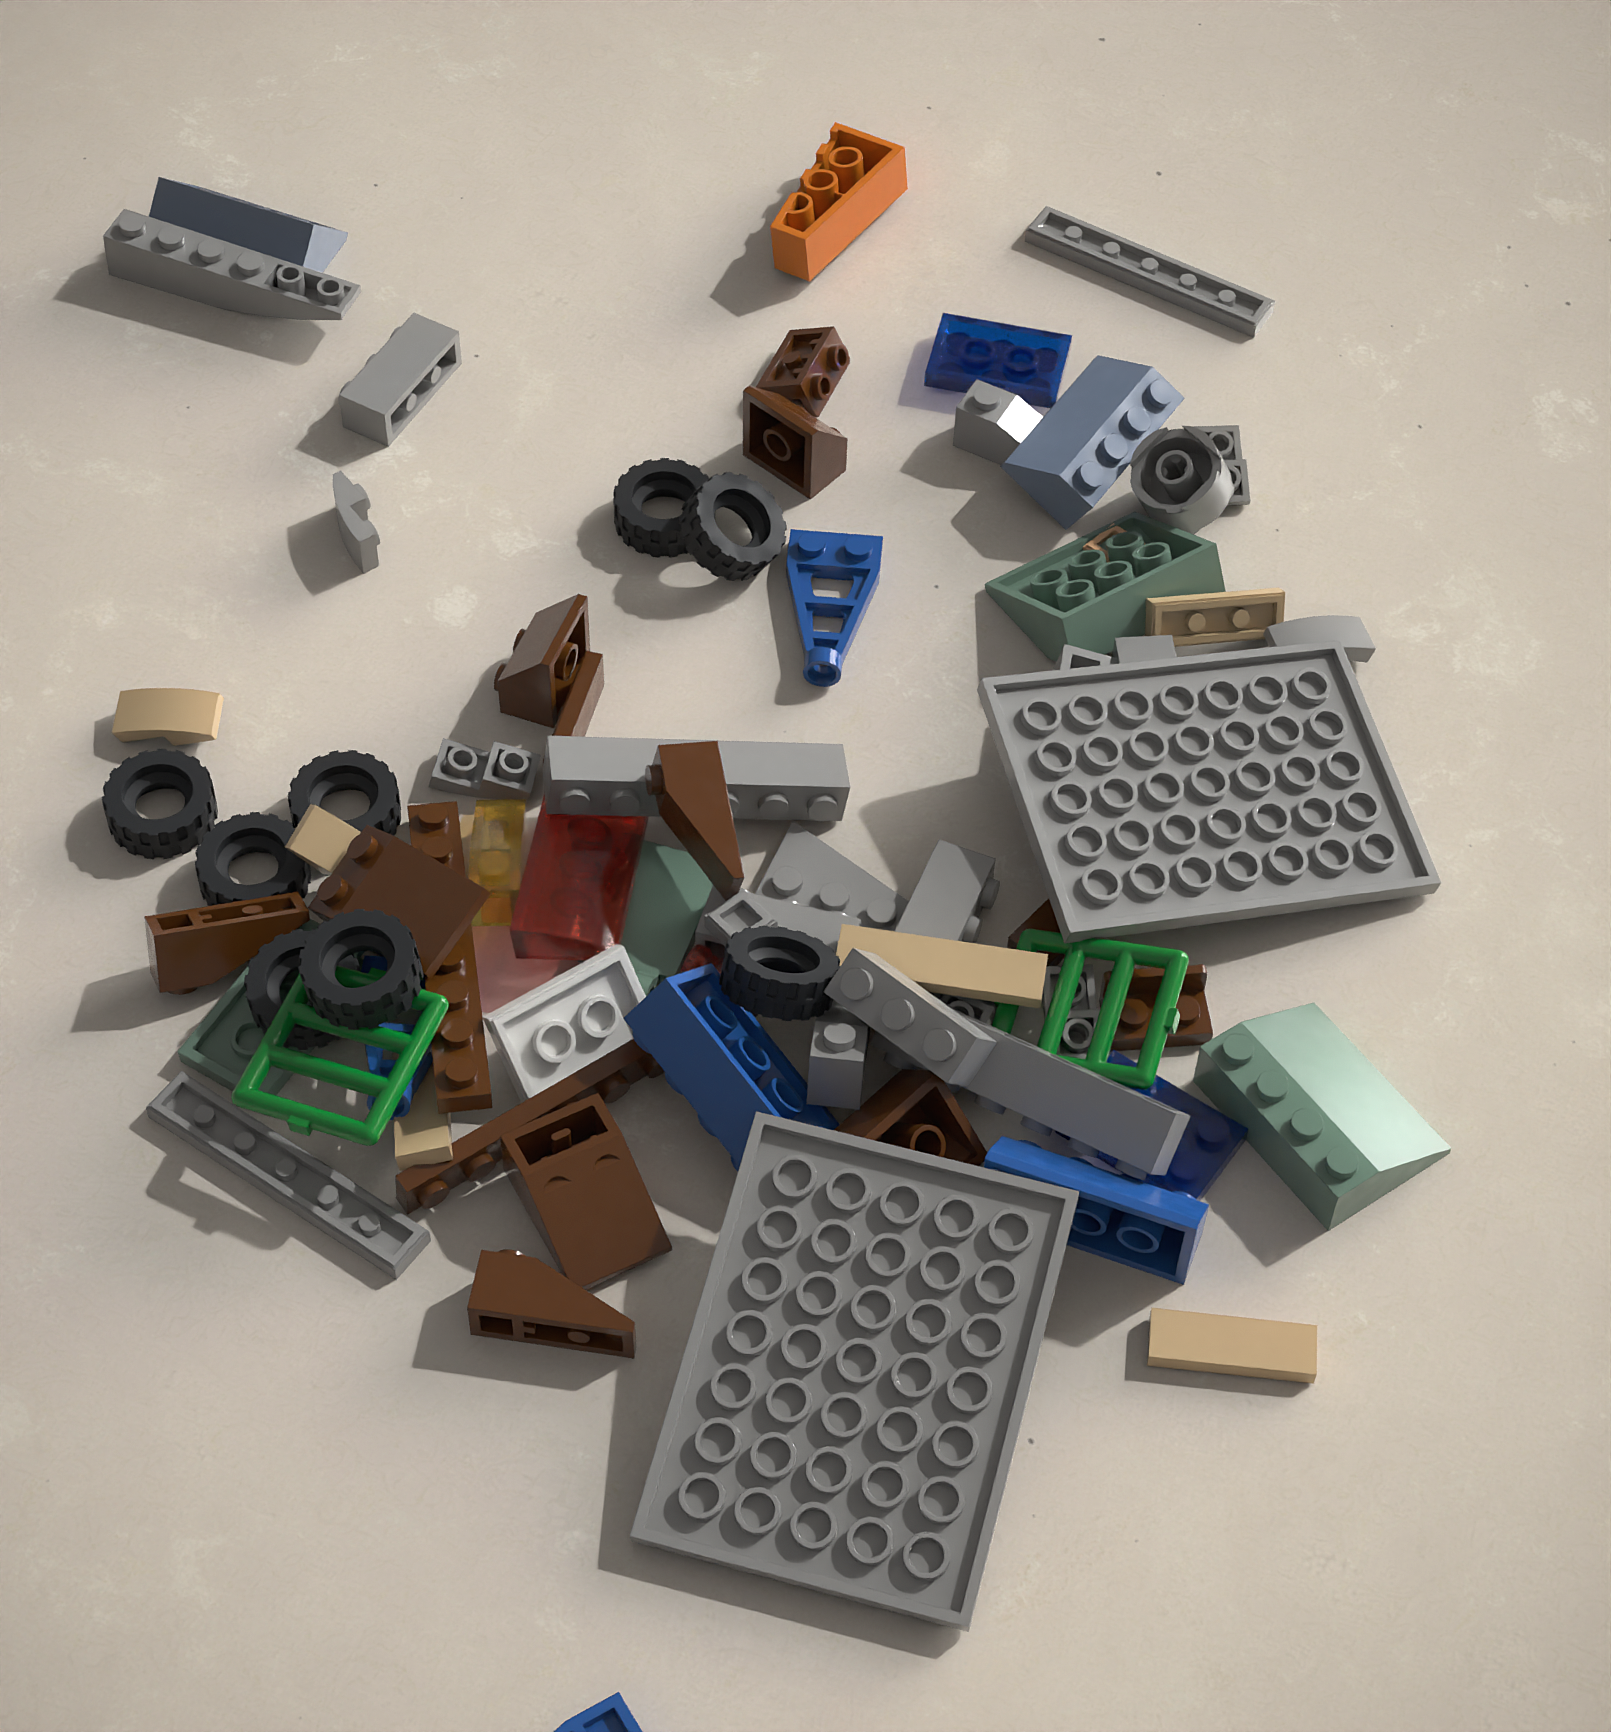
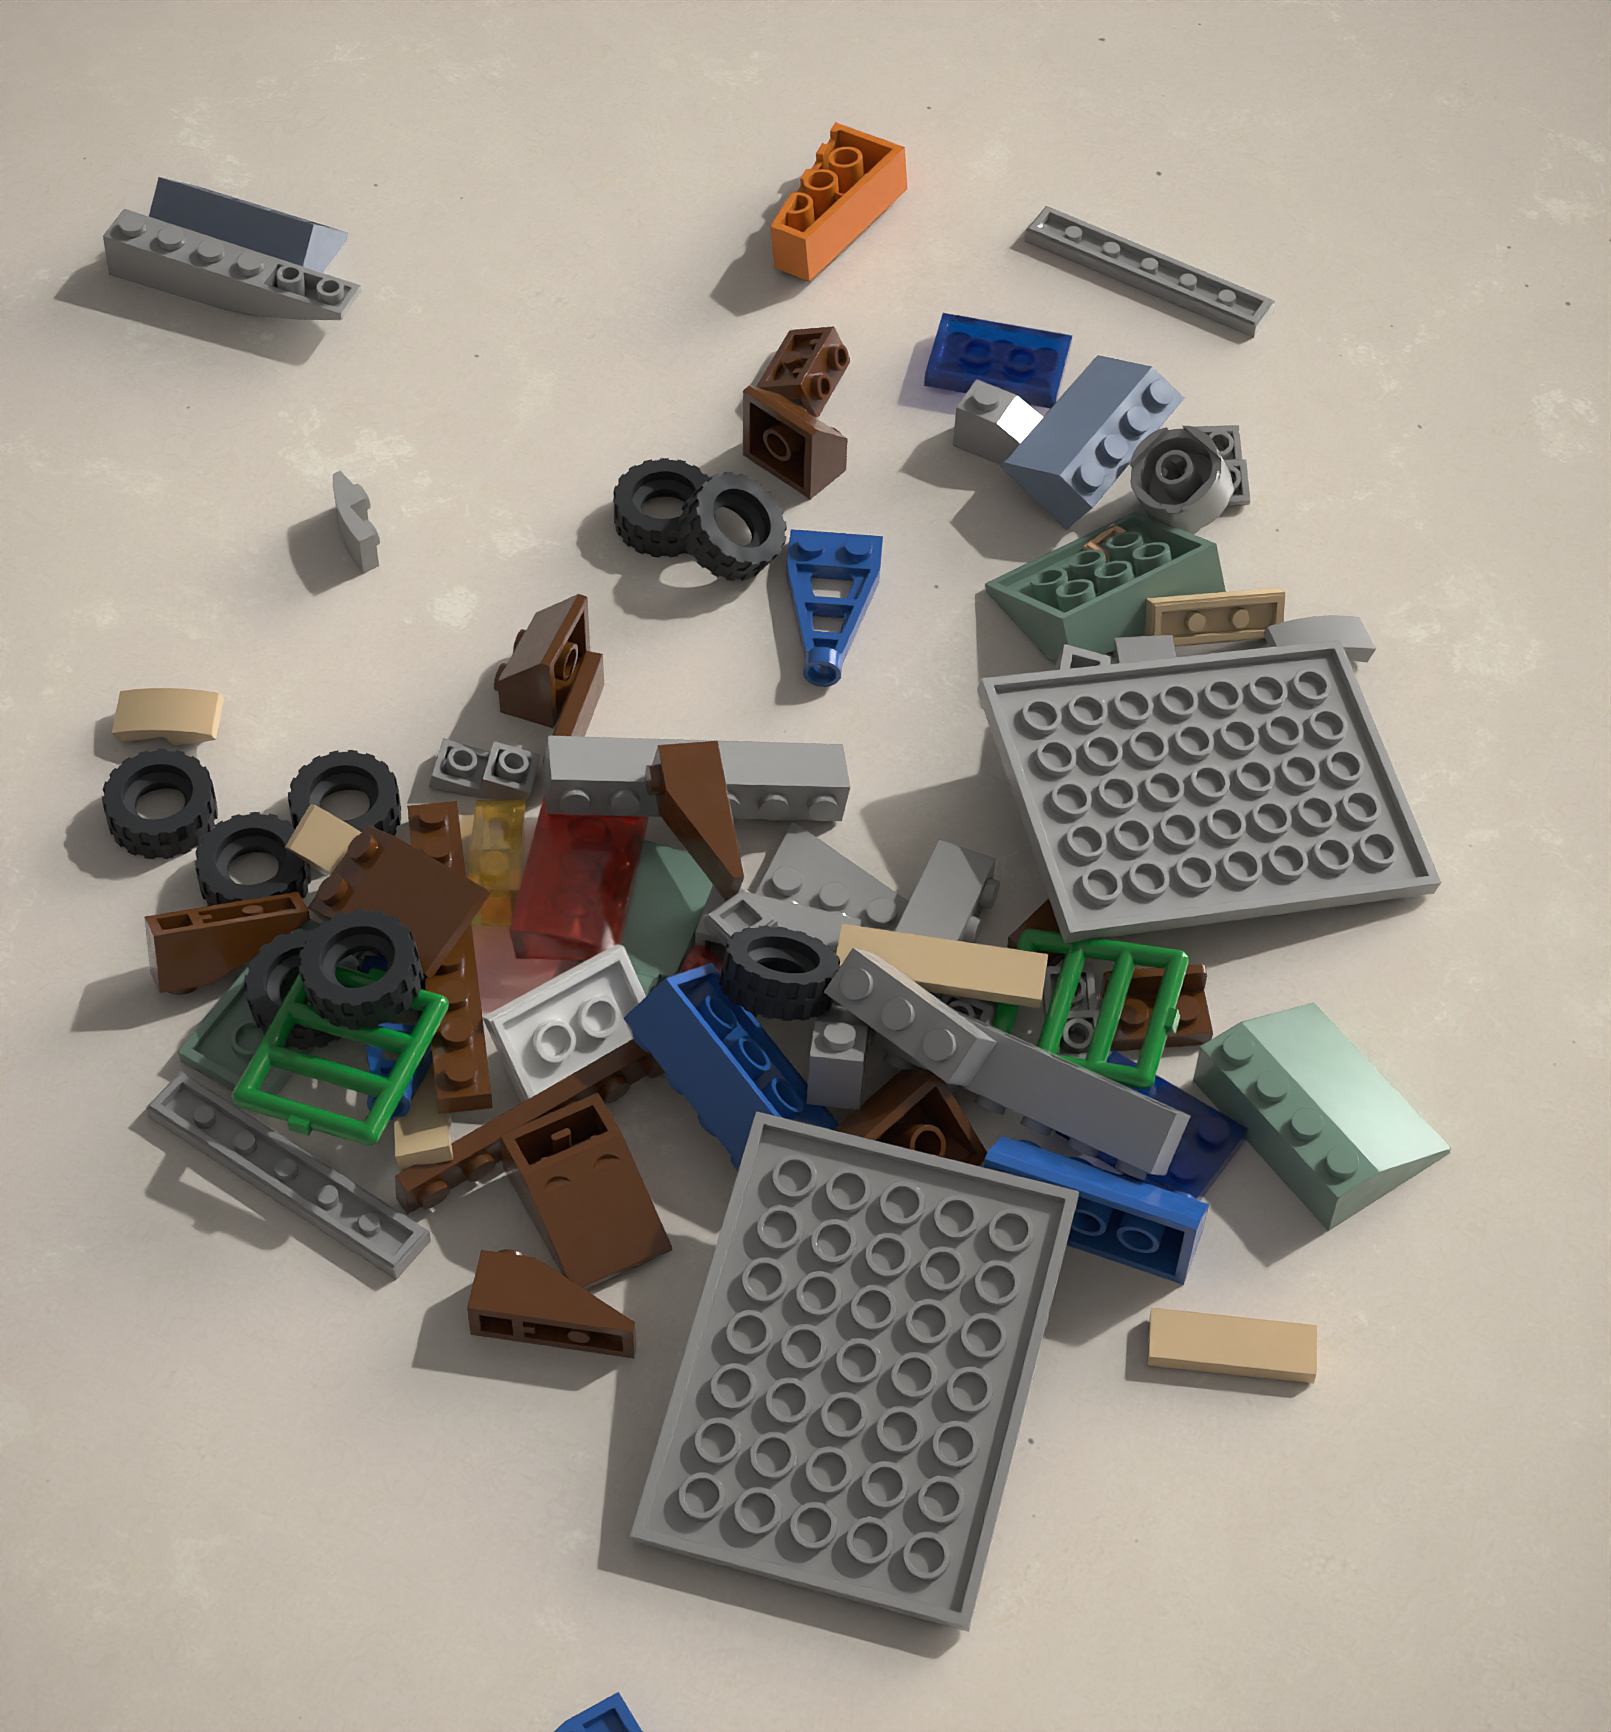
(400, 379): light grey brick -> none

